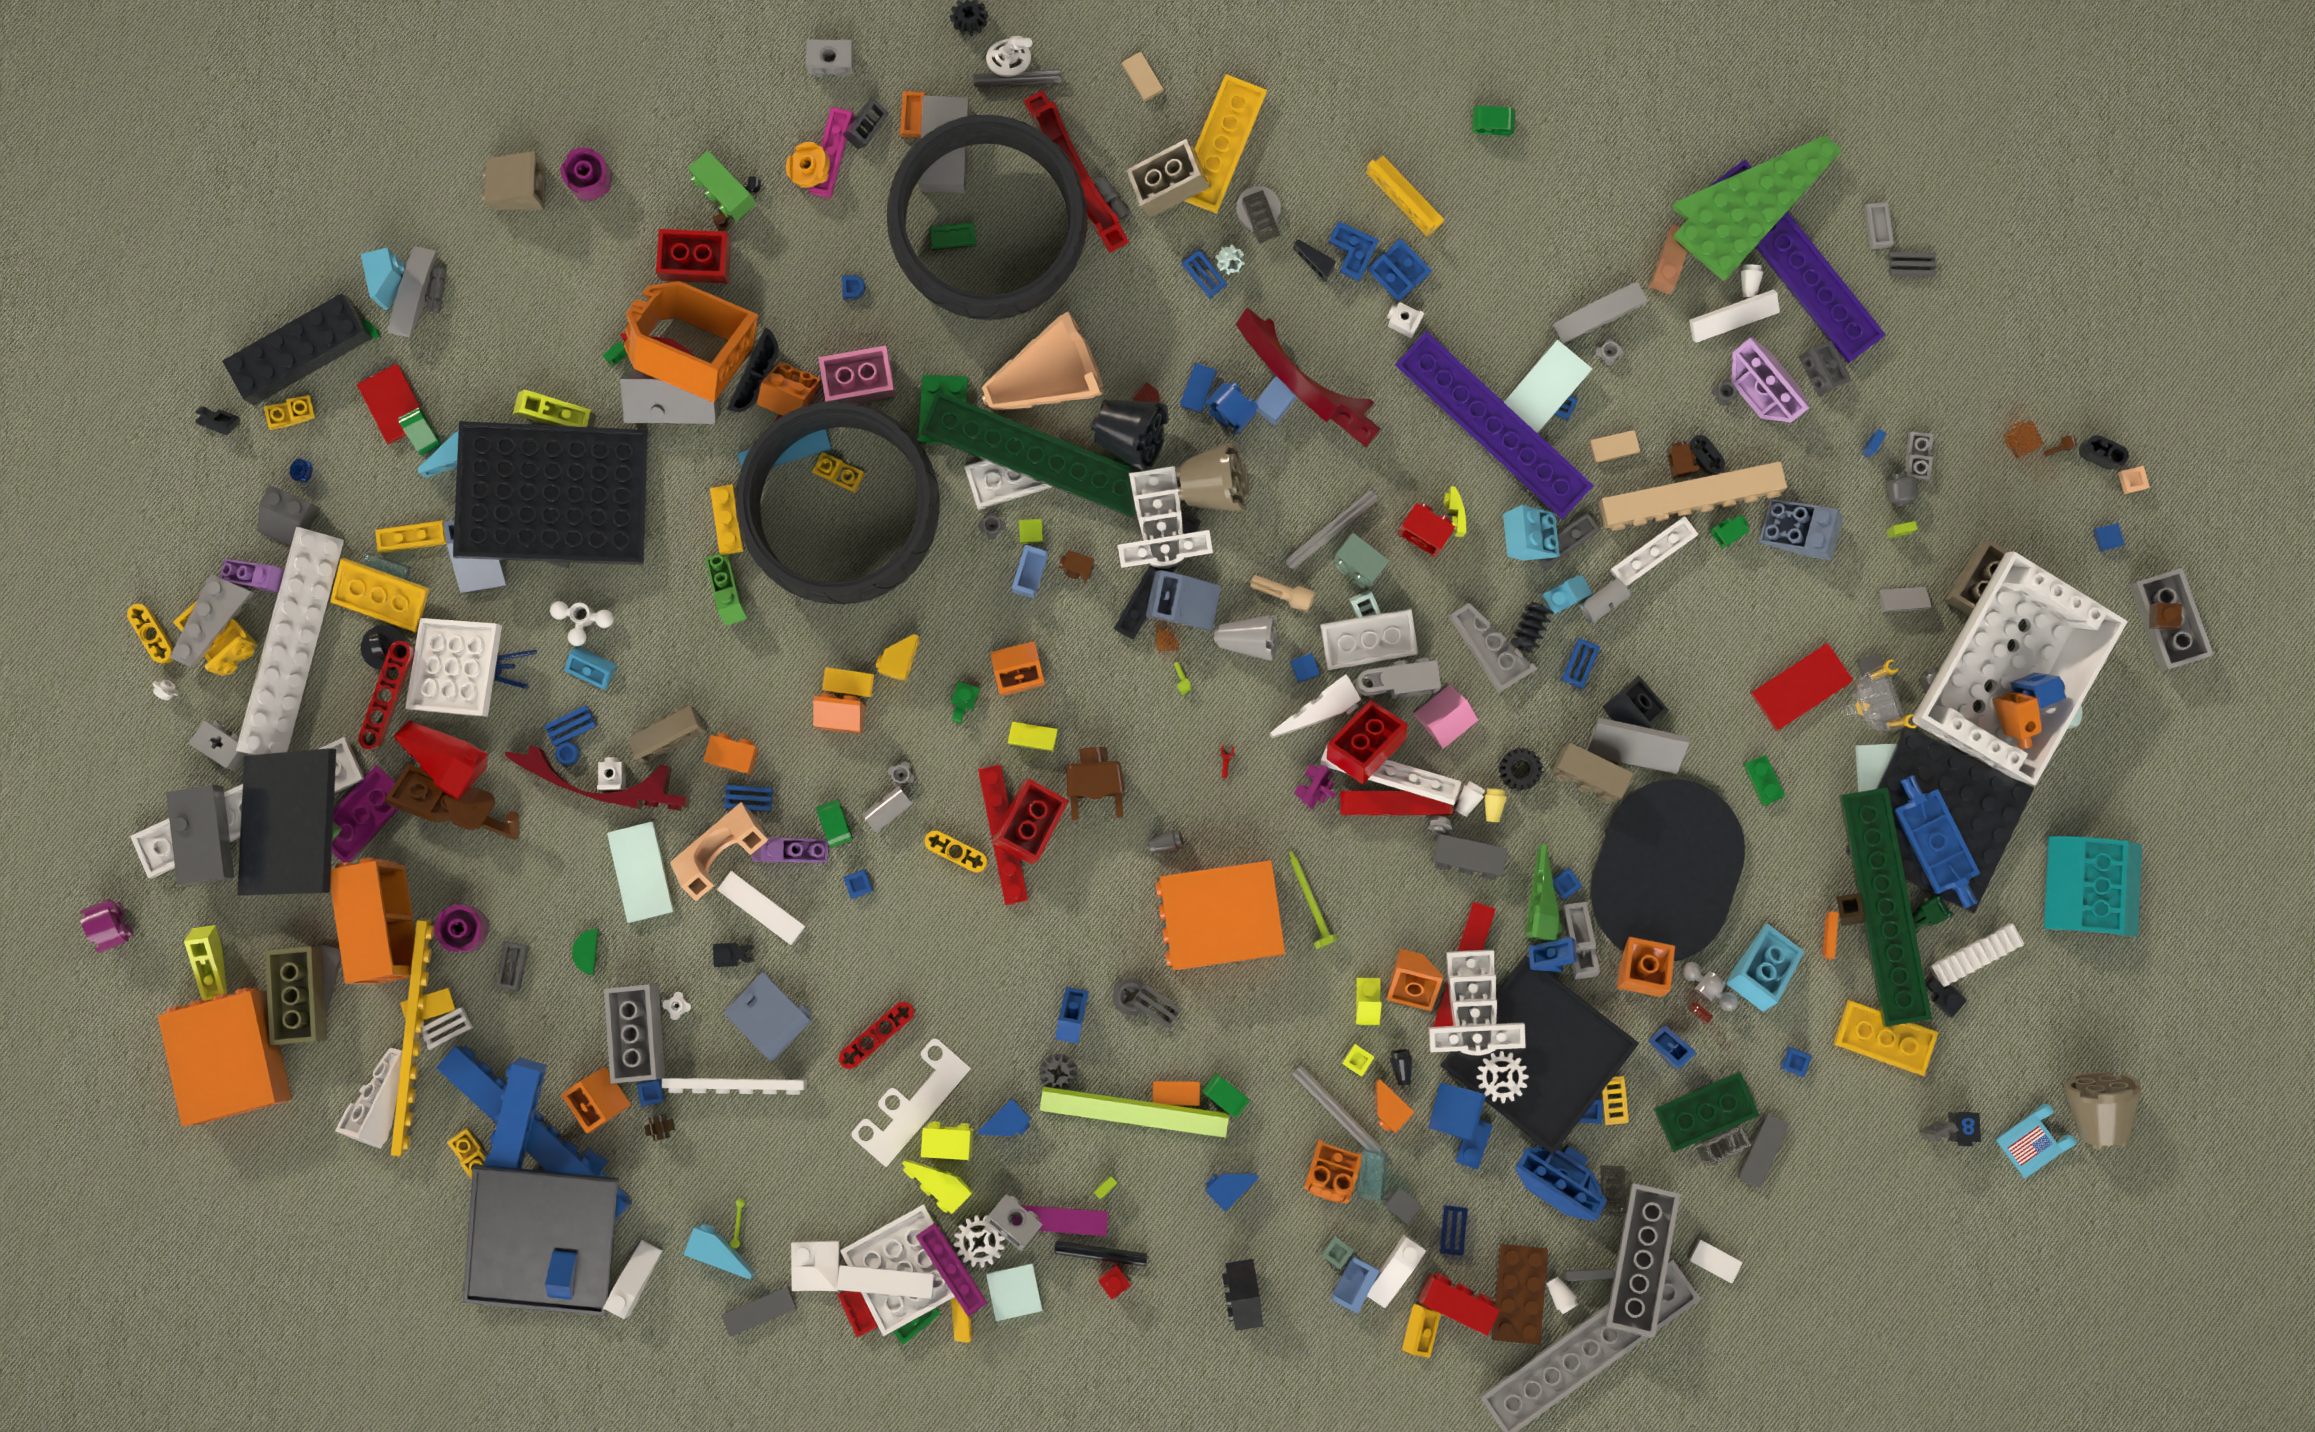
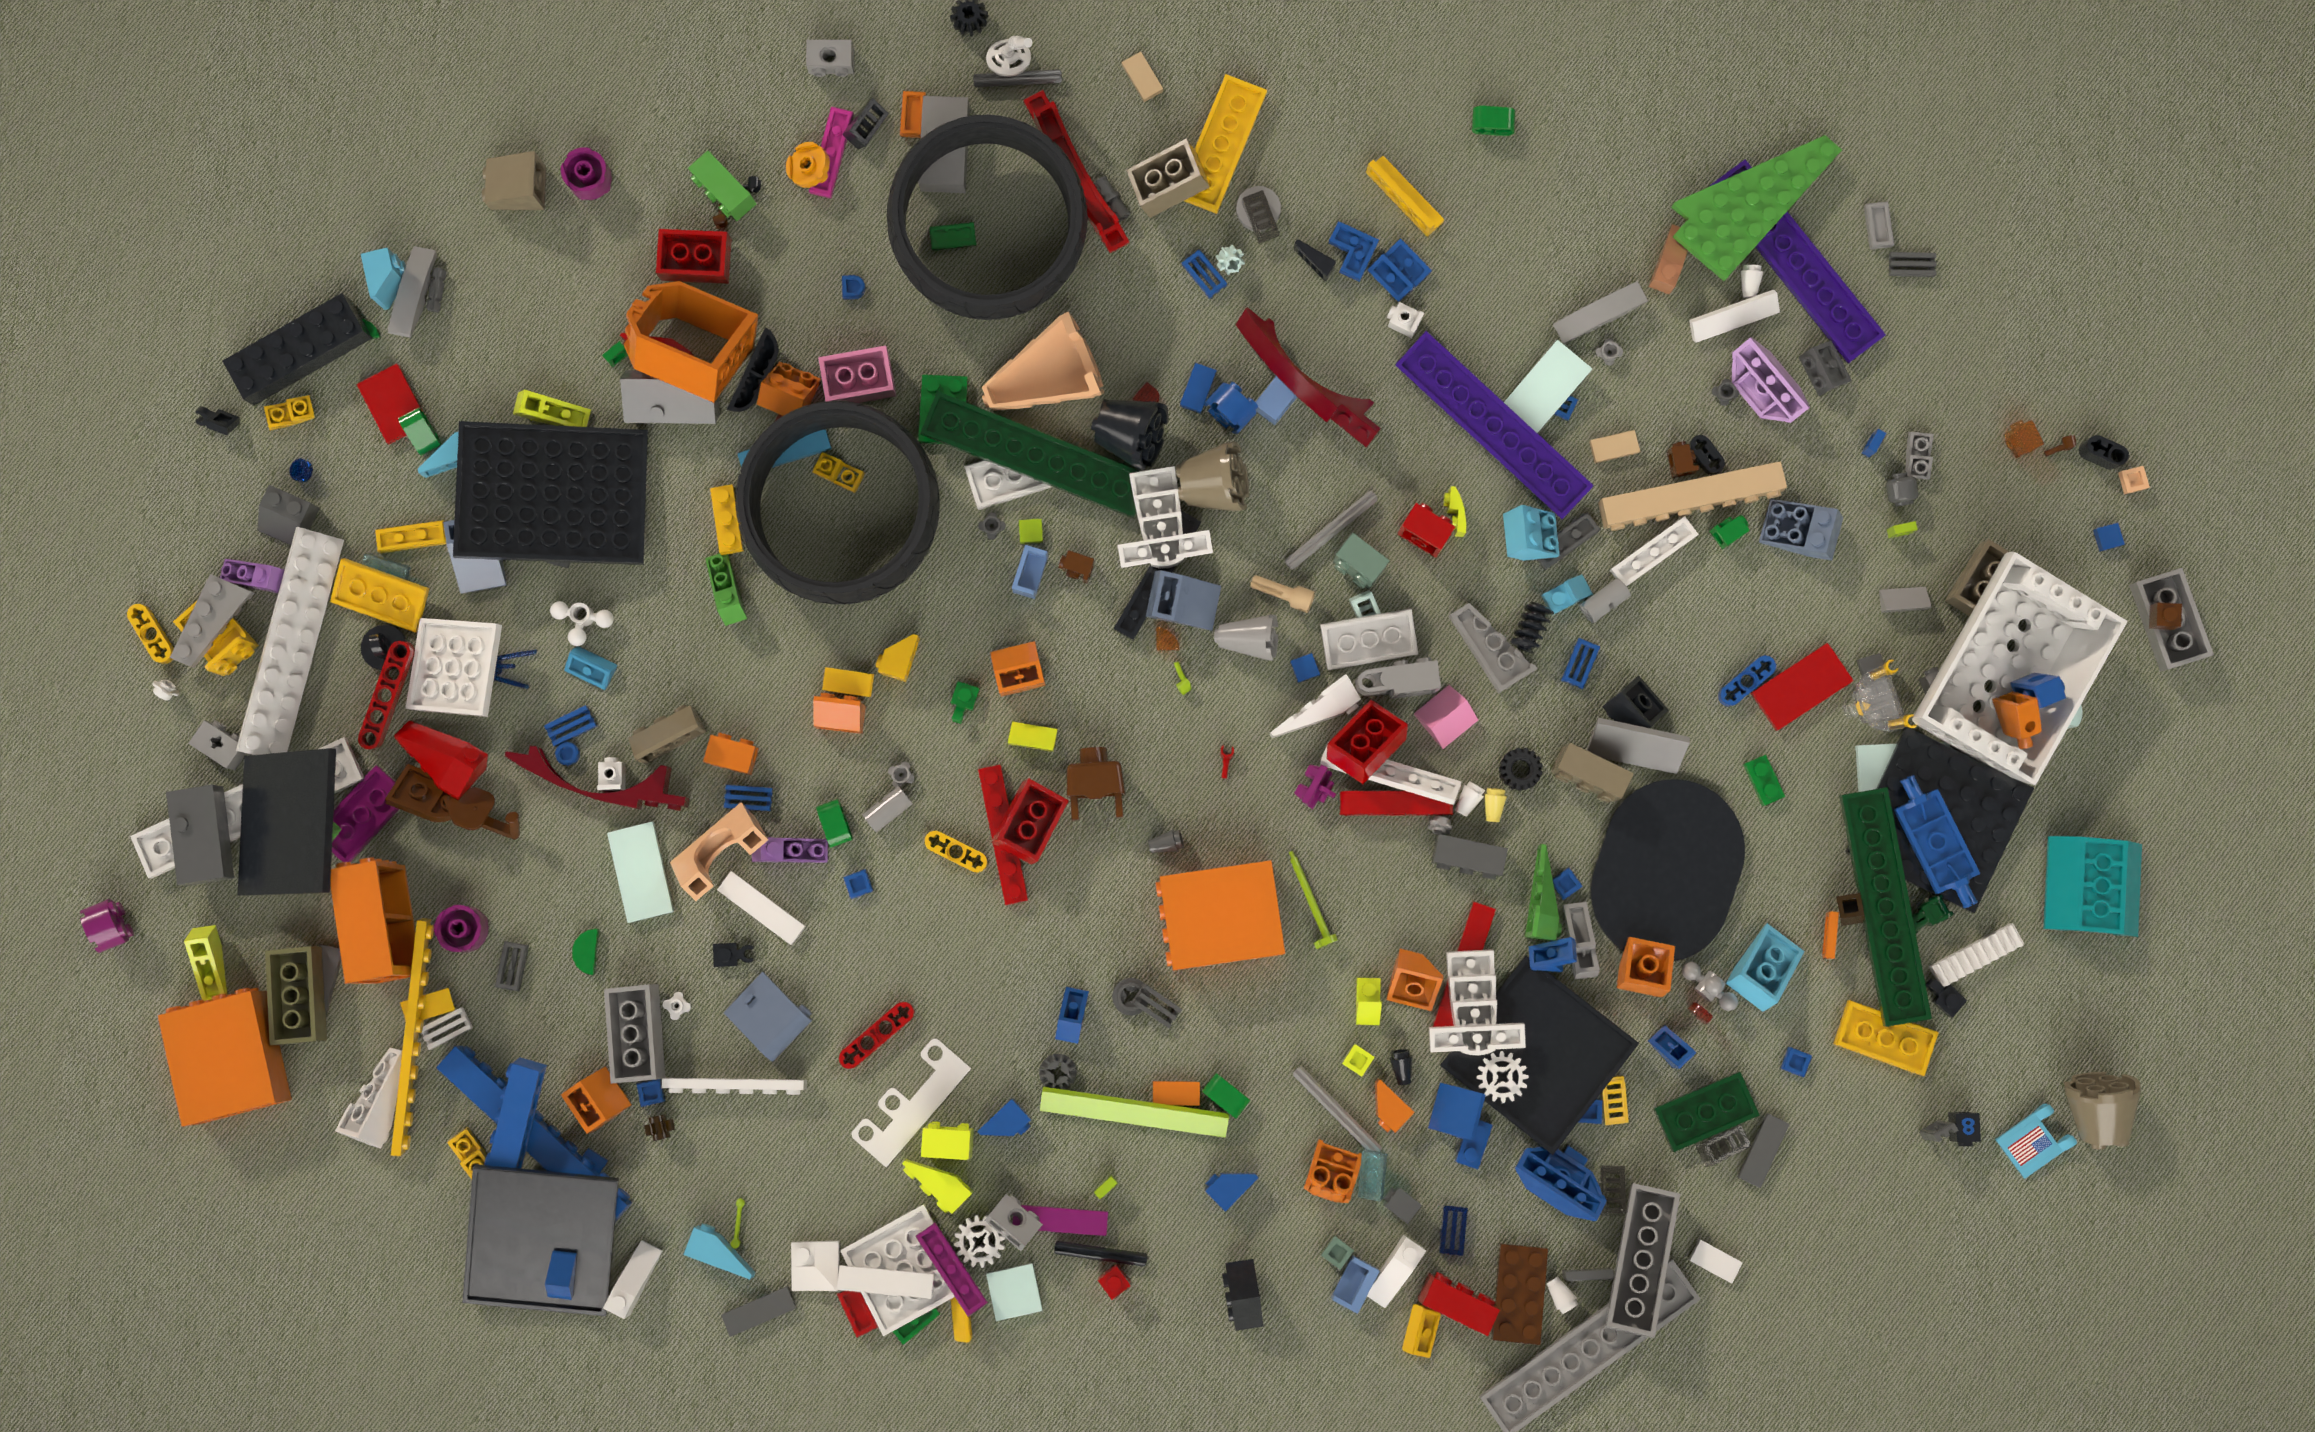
(1756, 682): none -> blue beam

